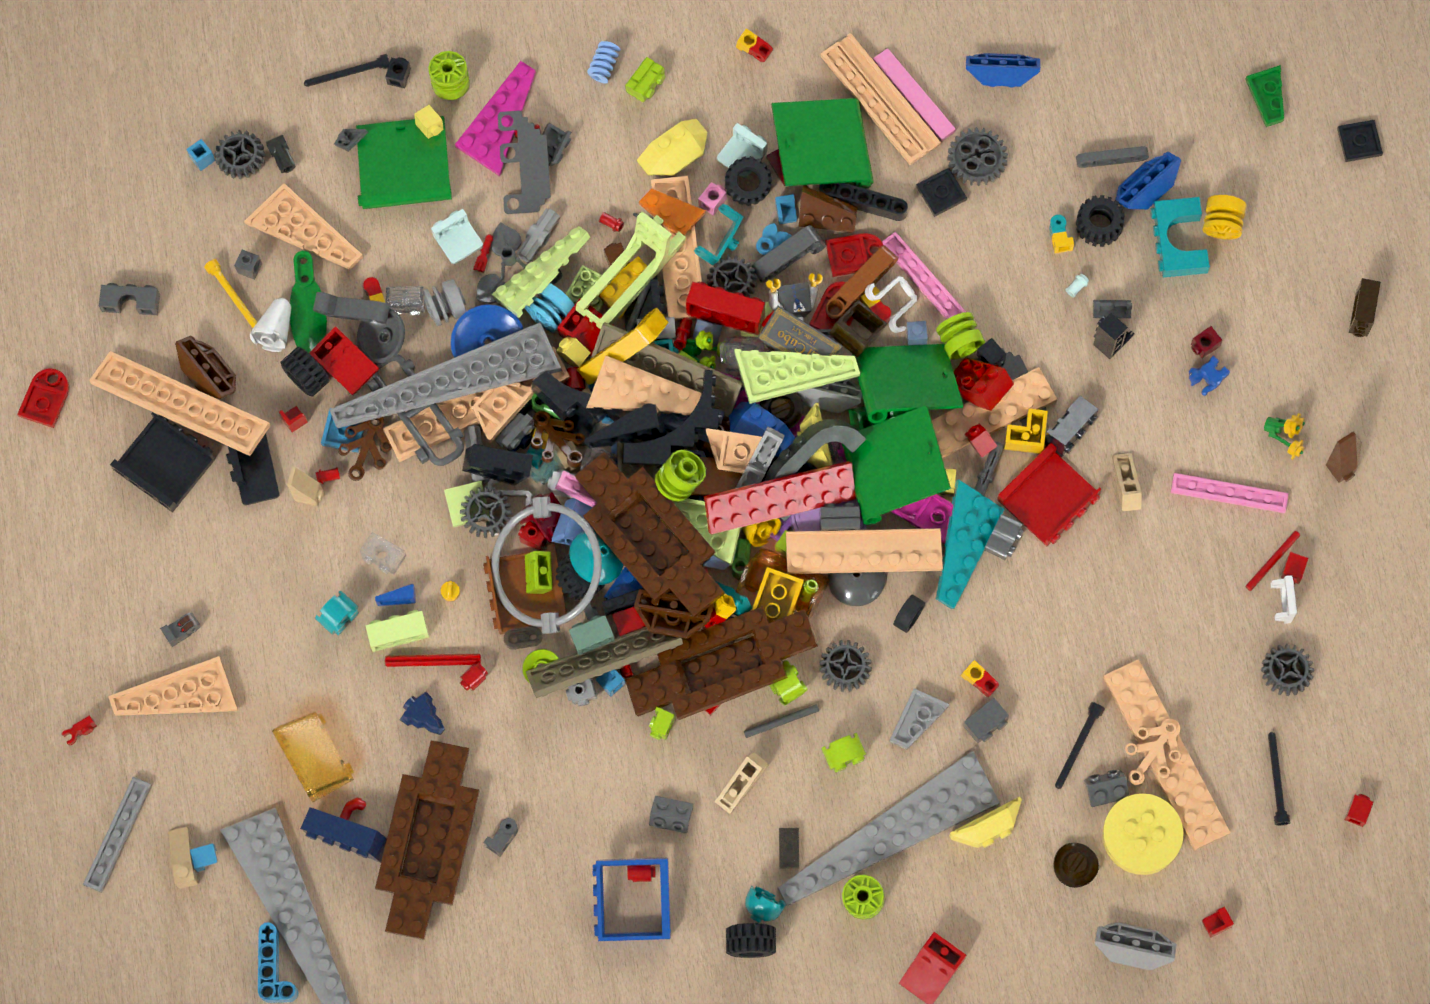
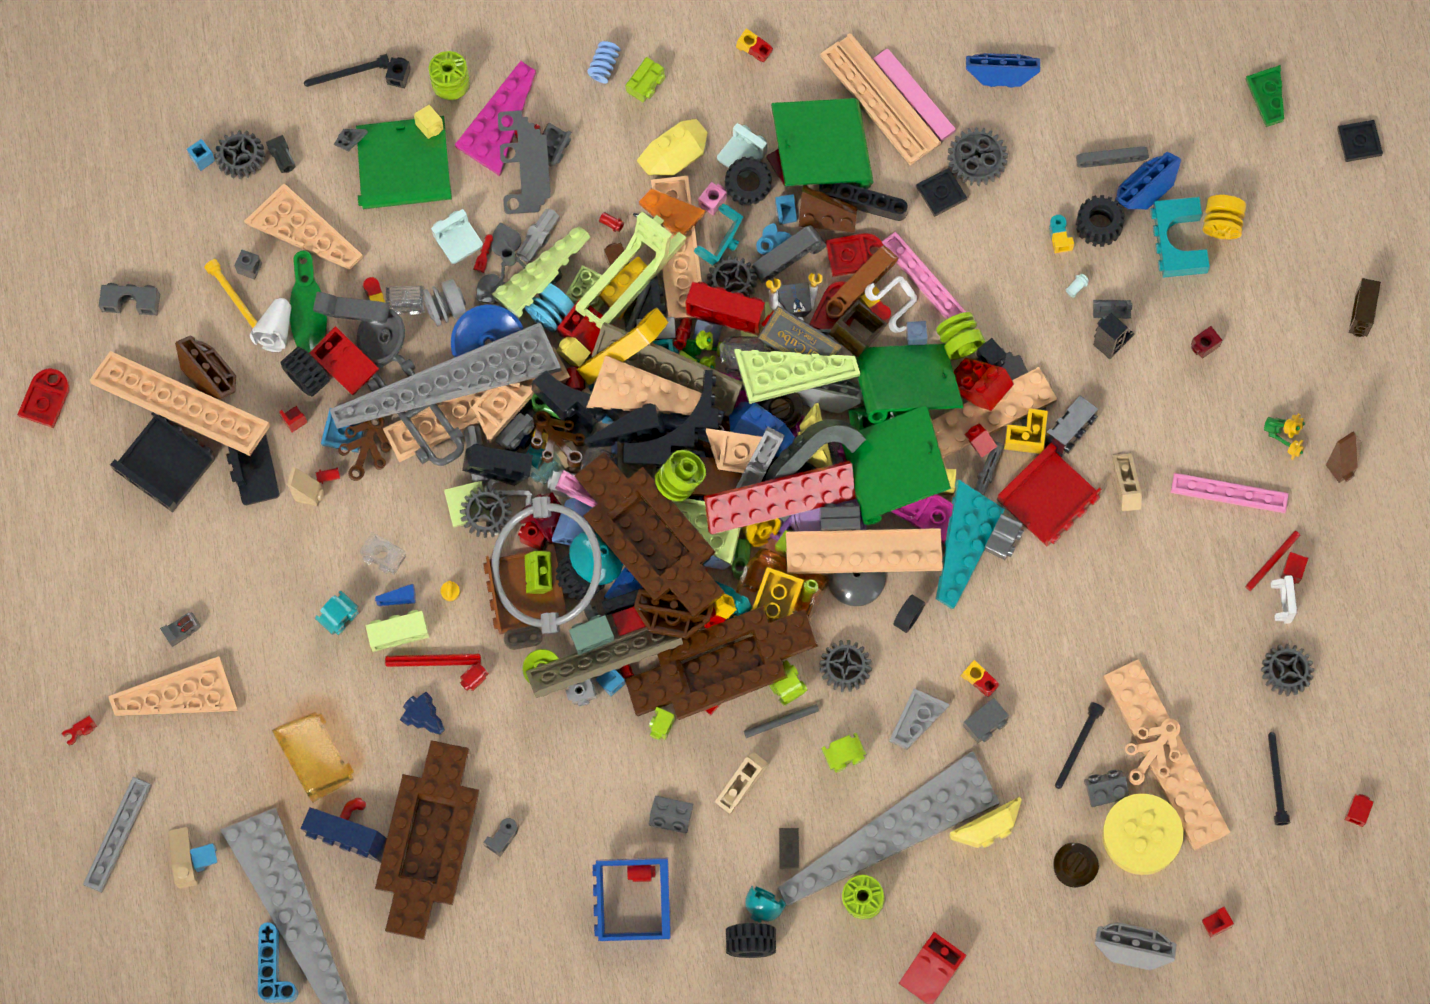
(1210, 374): blue animal -> none

